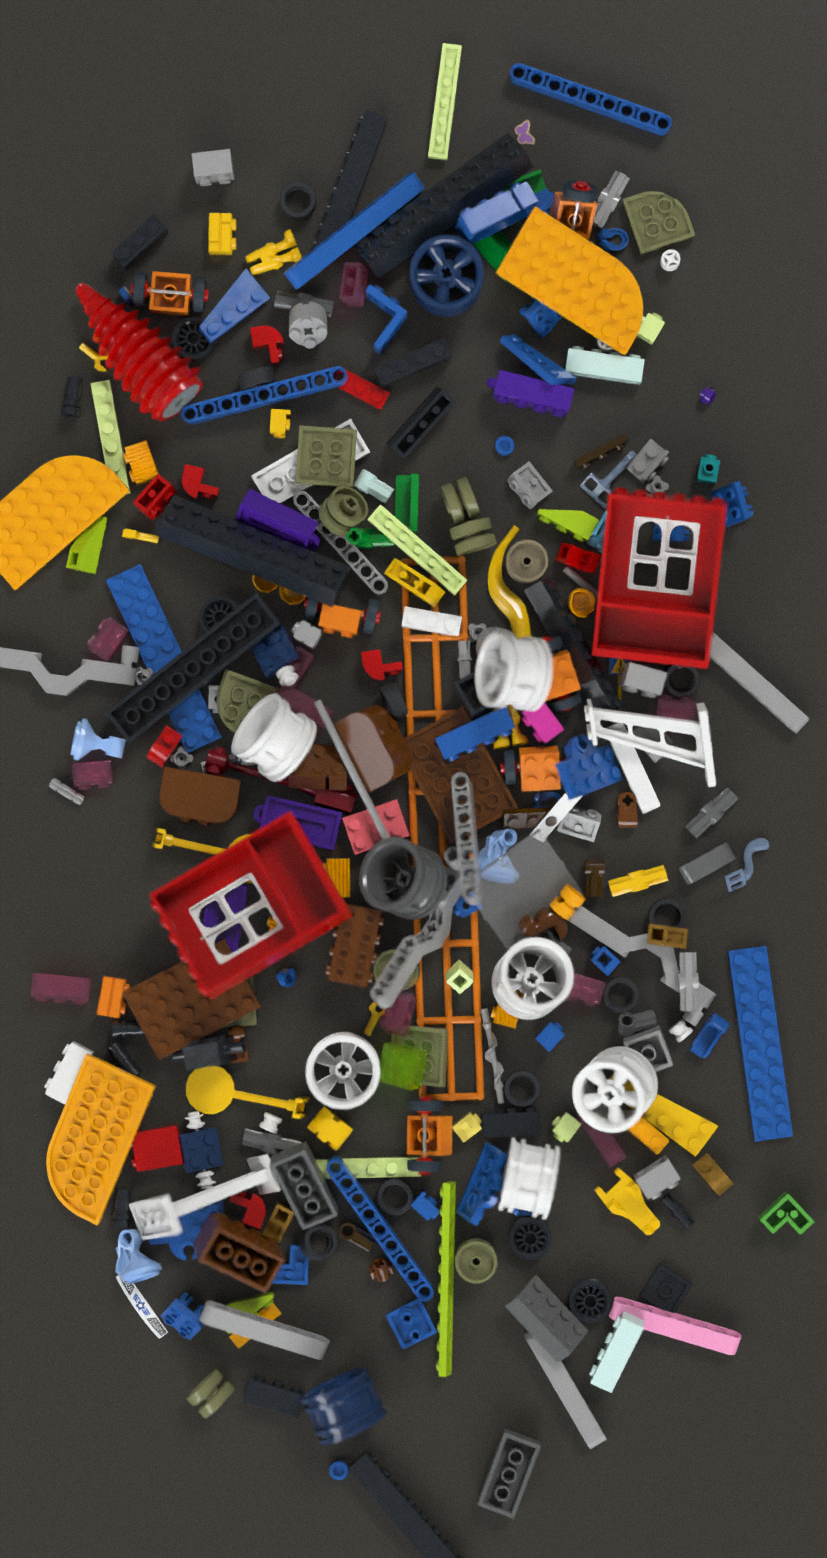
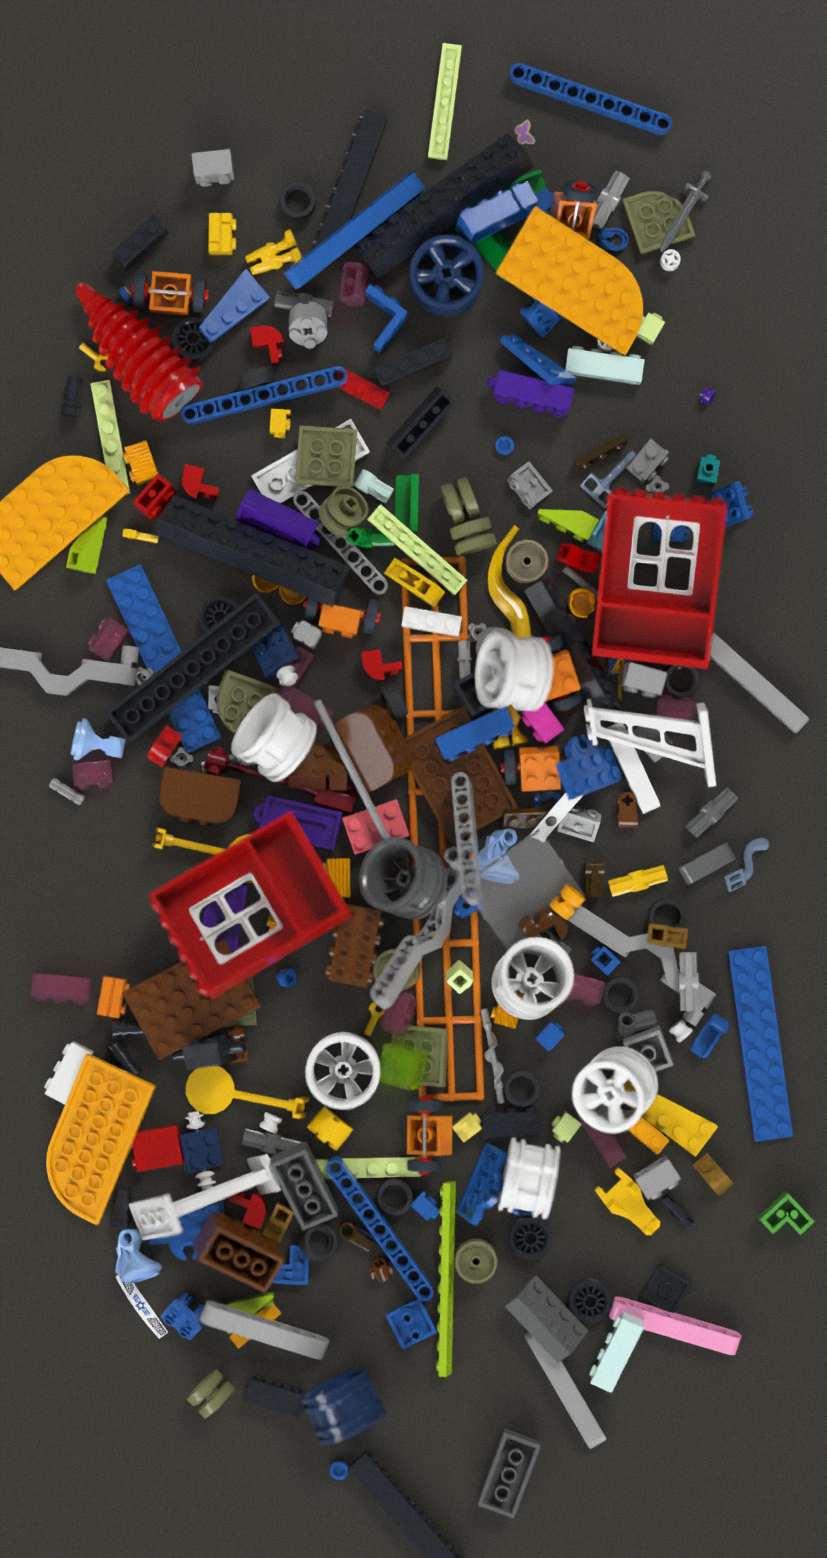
(695, 193): none -> dark grey sword

